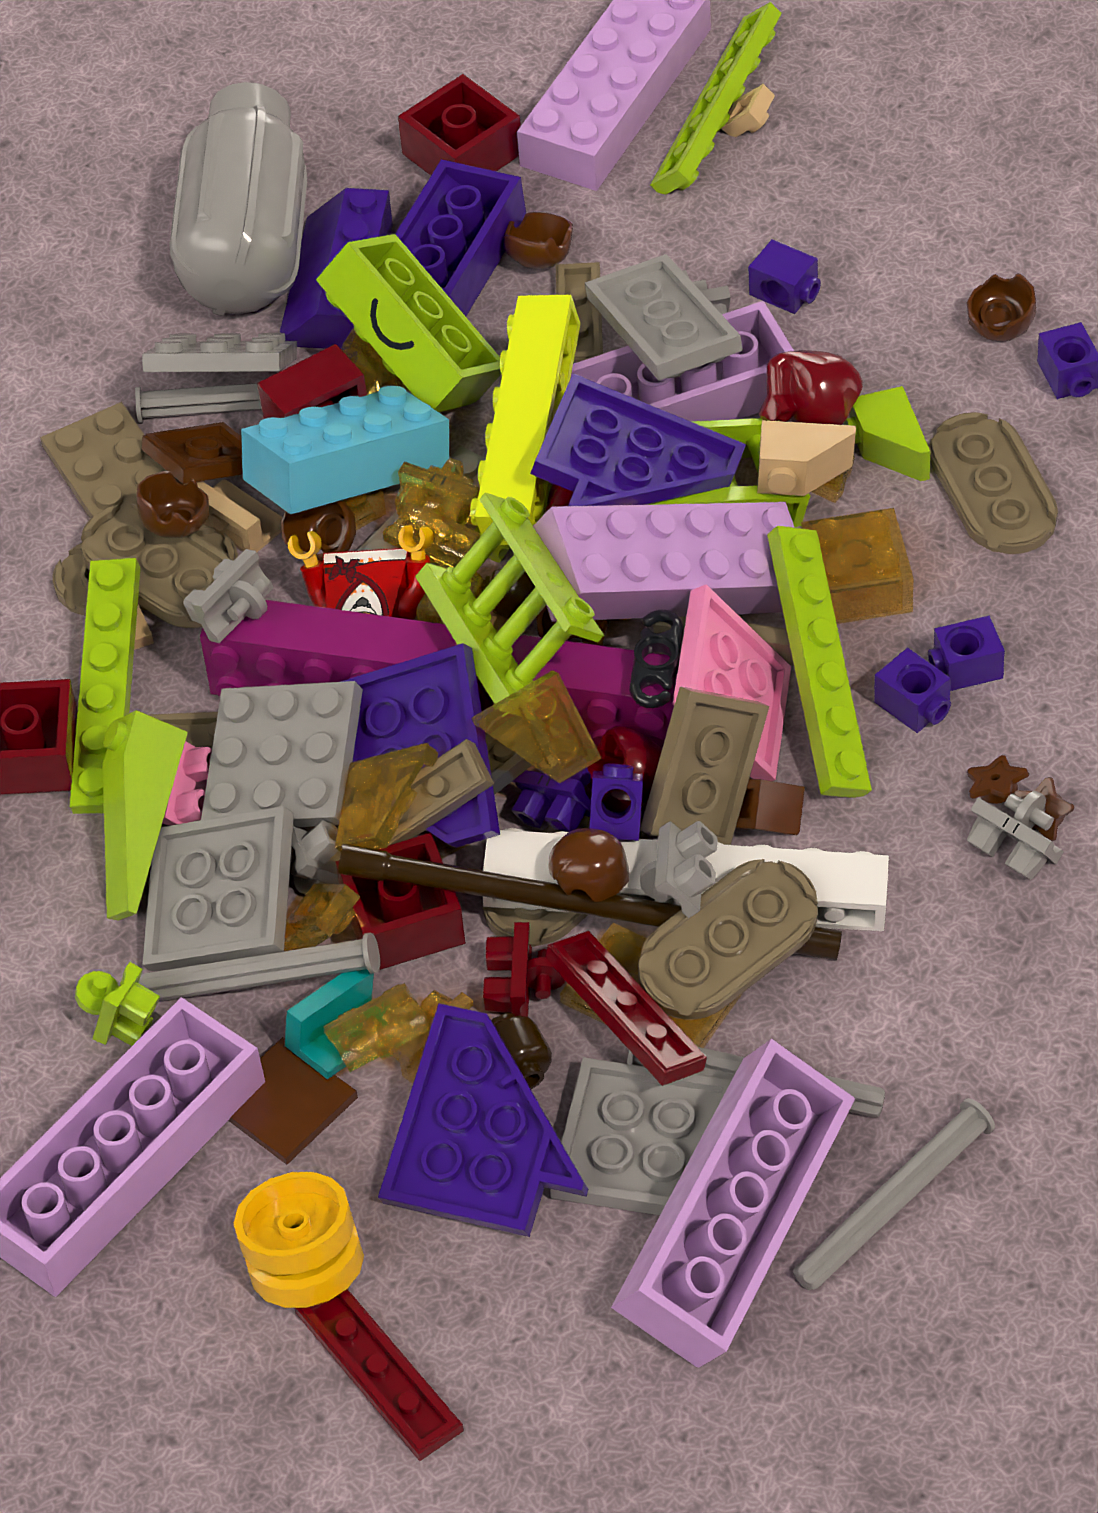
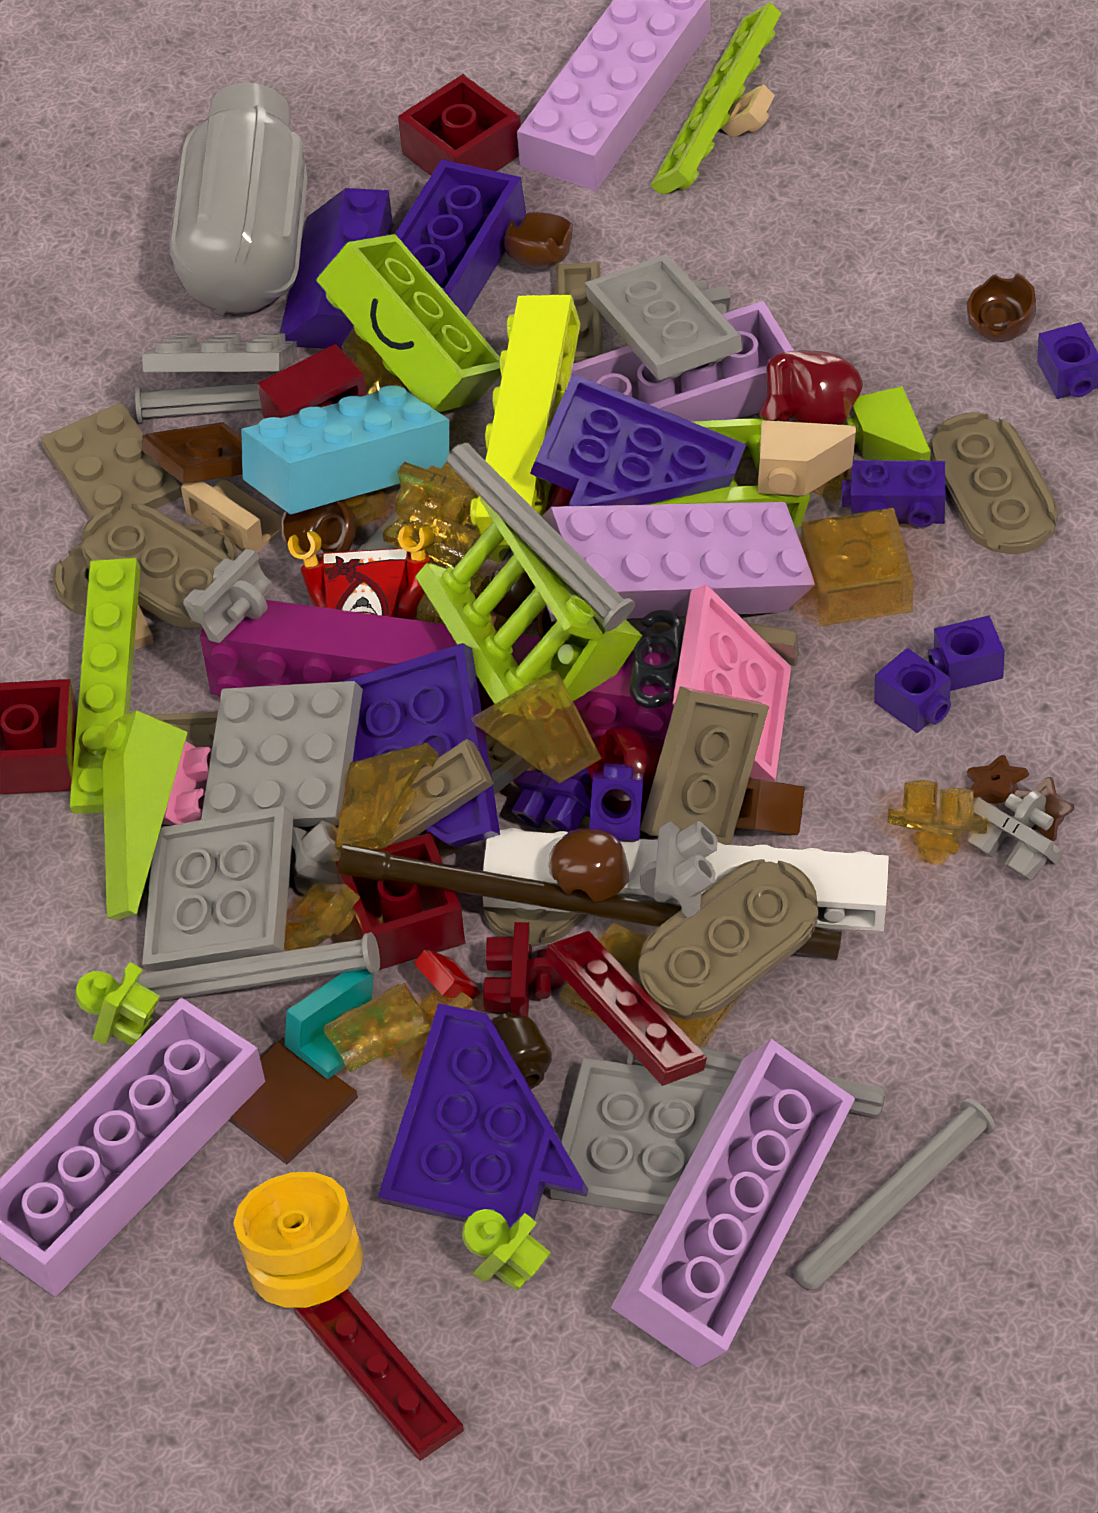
(171, 507): reddish brown hair -> none
(446, 975): none -> red tile
(509, 1251): none -> lime hips
(540, 536): none -> light grey axle
(589, 663): none -> lime slope
(784, 277): dark purple brick -> none
(819, 662): lime plate -> none
(909, 487): none -> dark purple brick
(936, 824): none -> clear yellow hips

